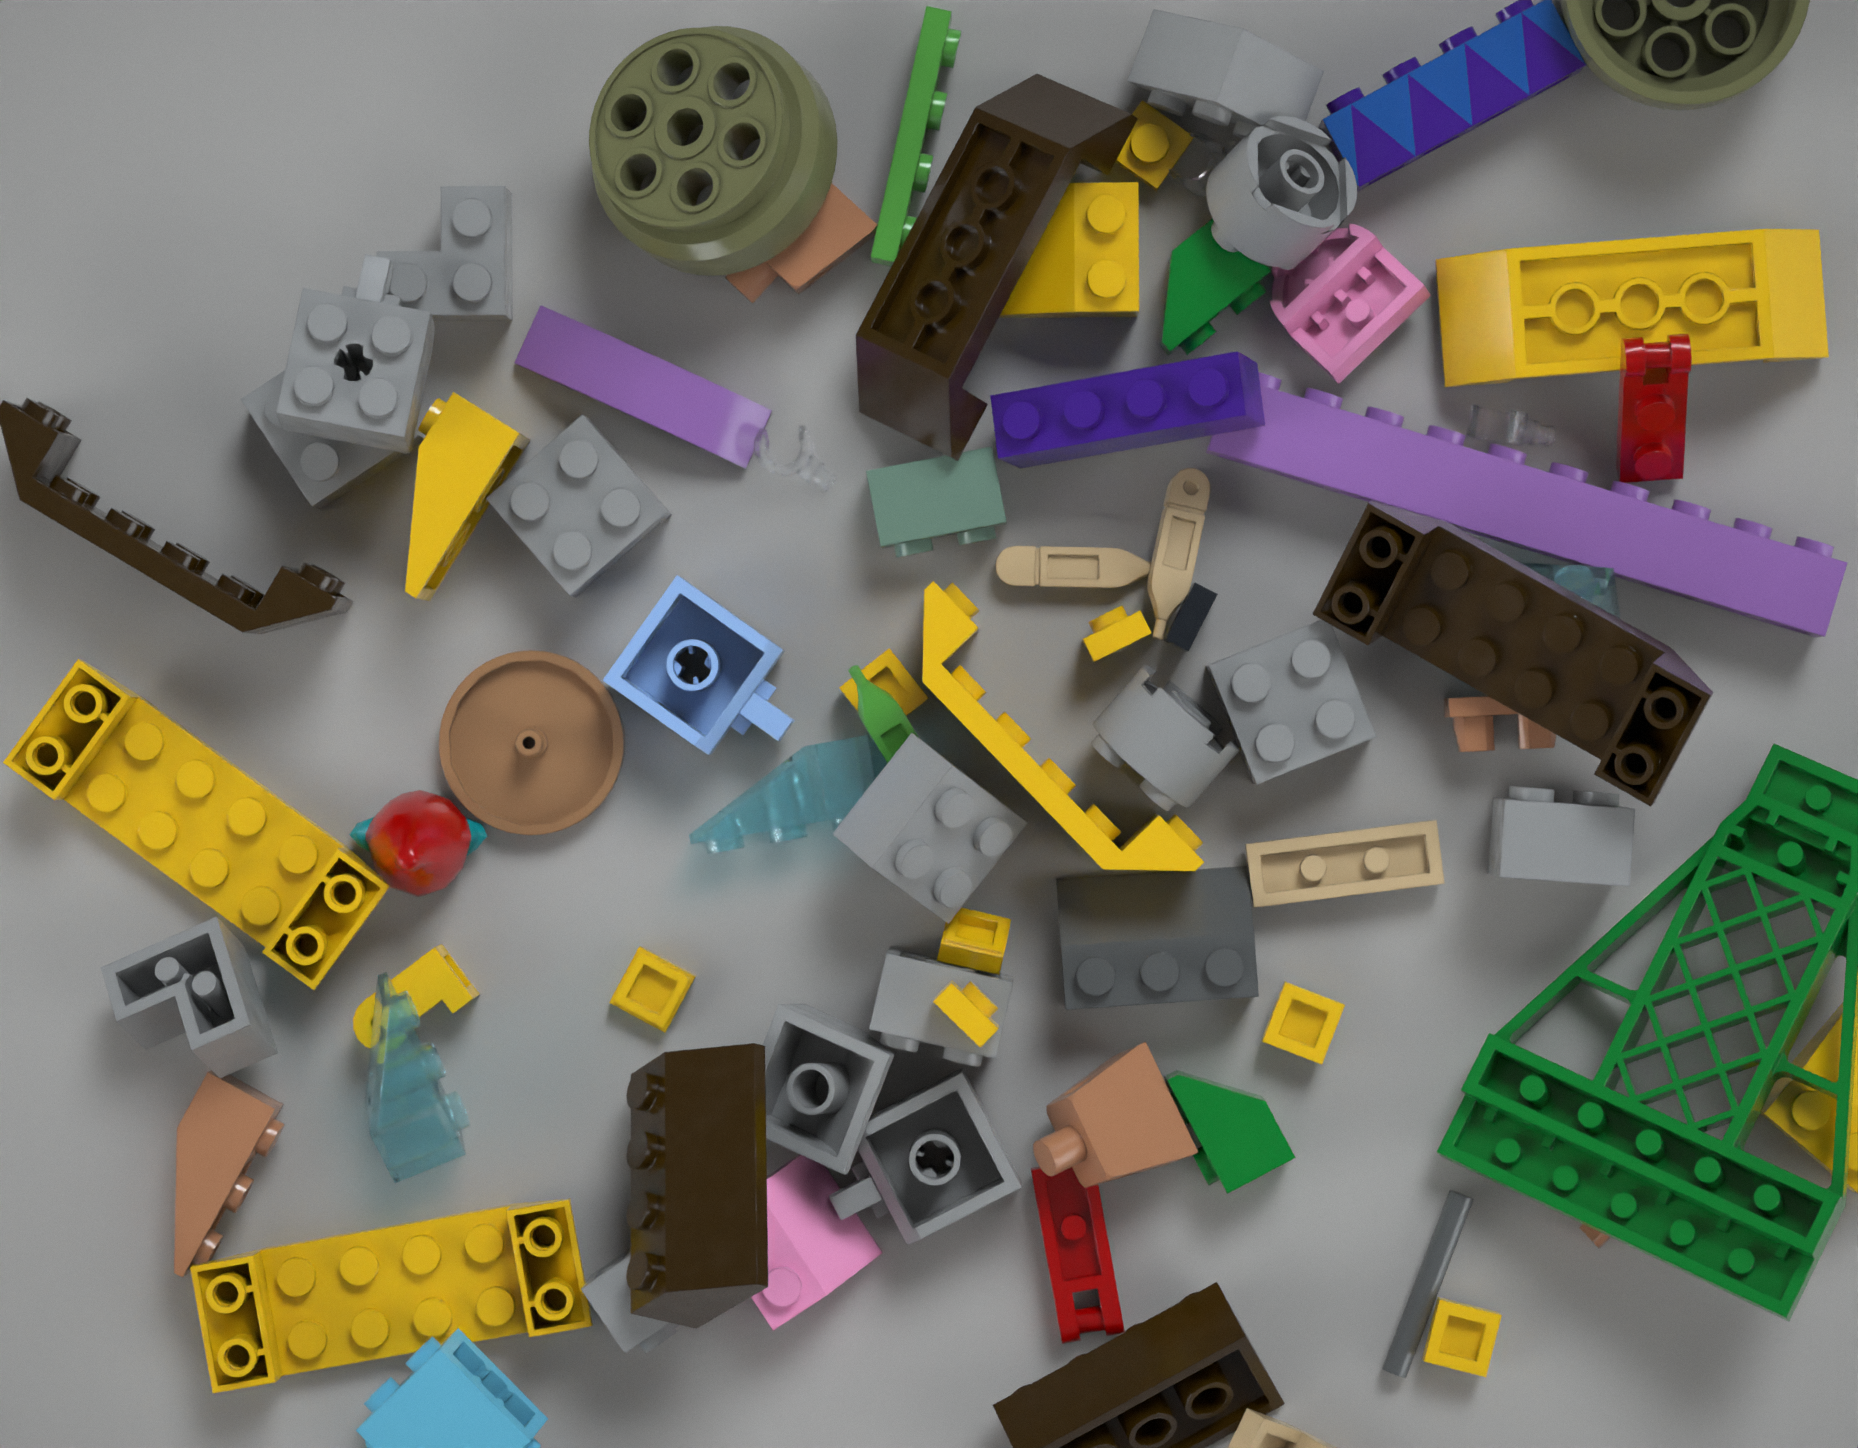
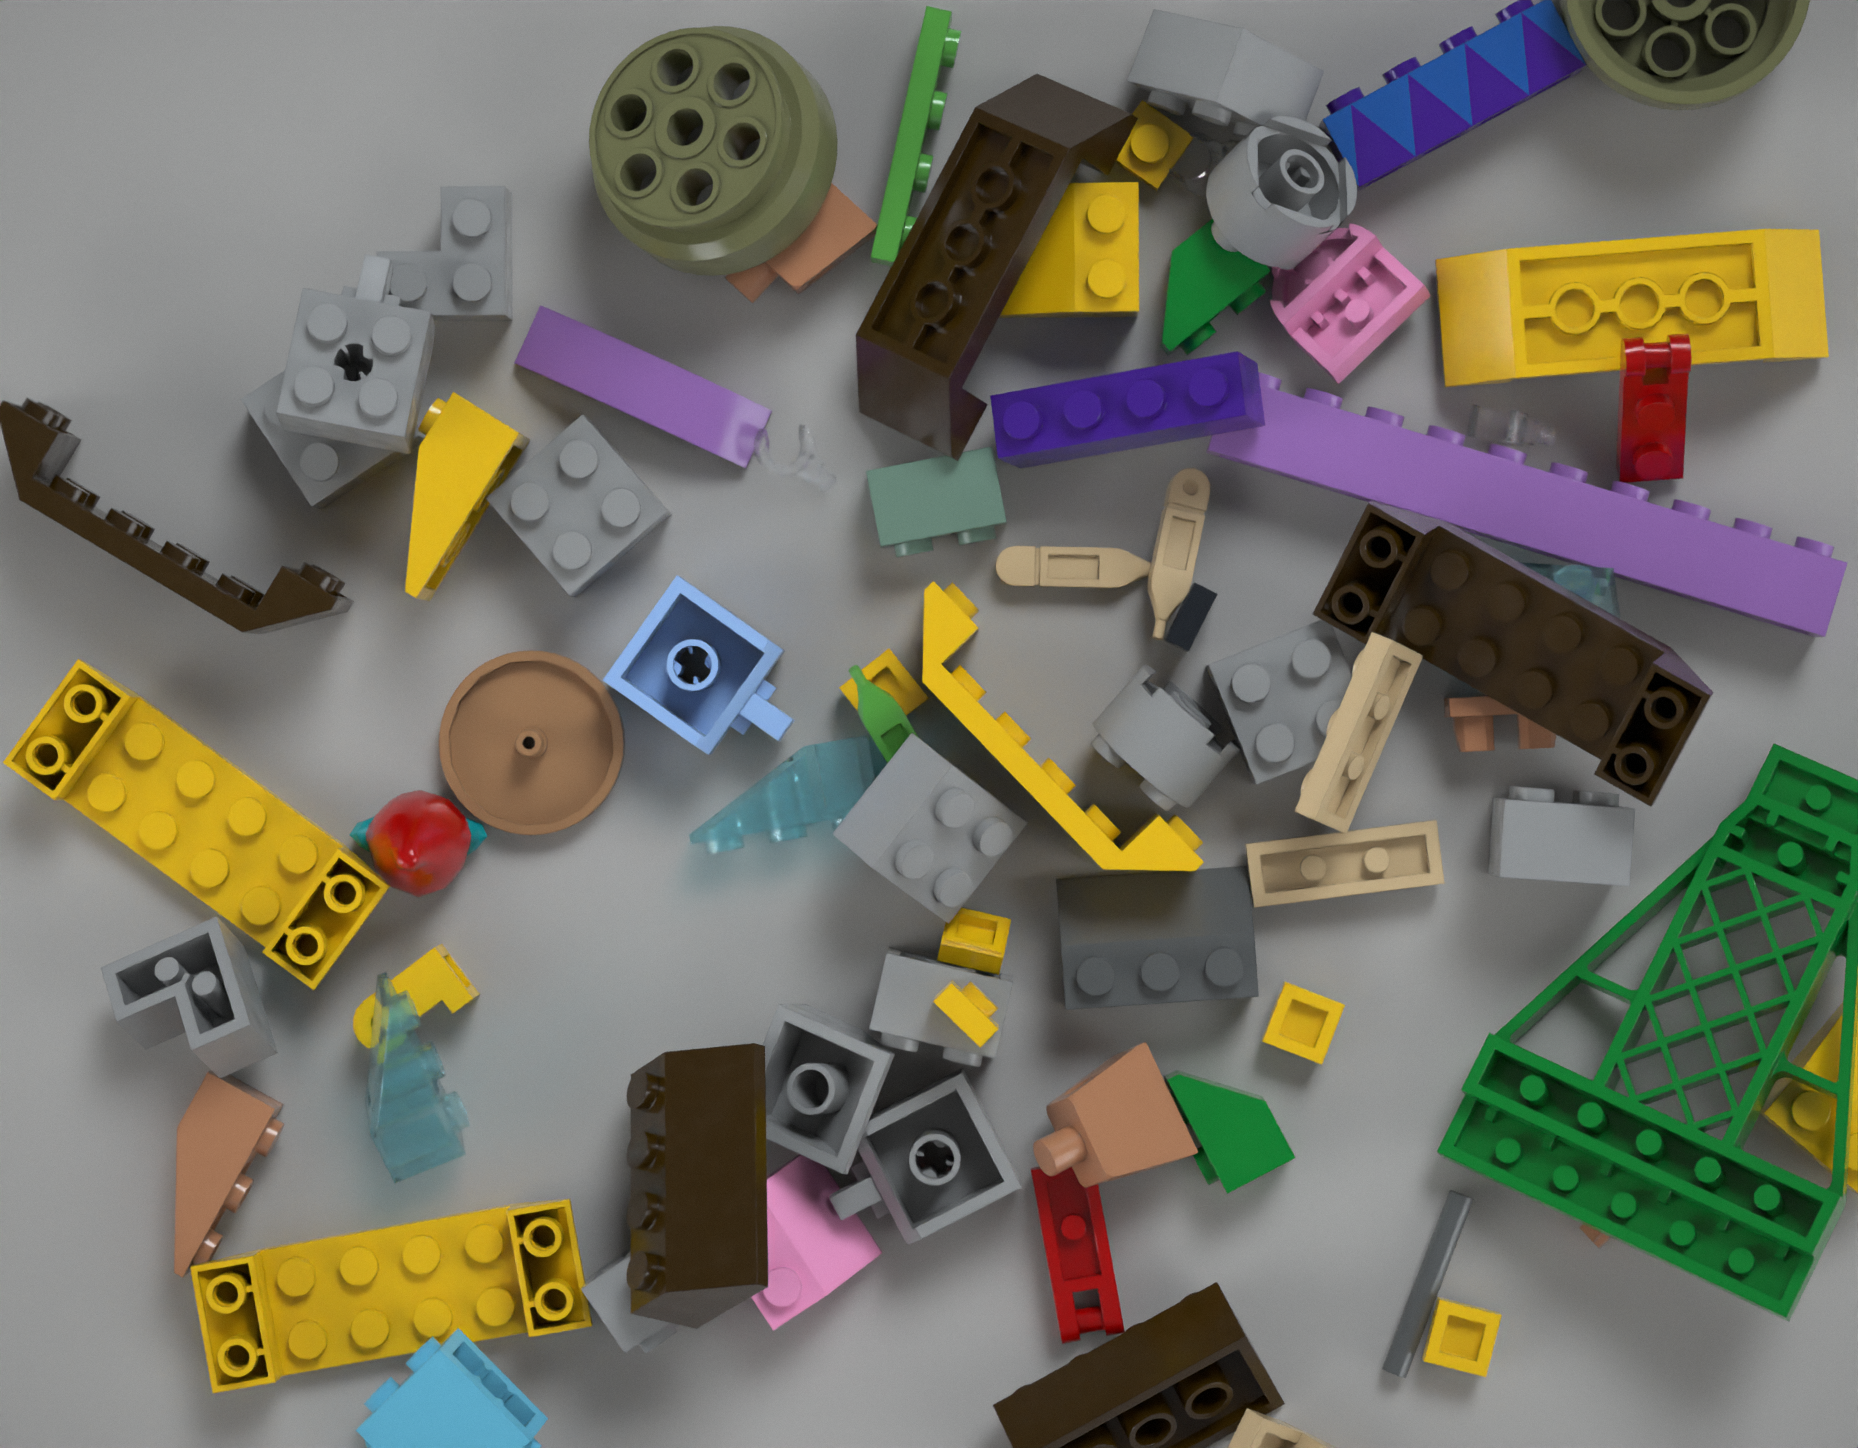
(652, 989): yellow tile -> none
(1114, 631): yellow plate -> none
(1358, 732): none -> tan plate

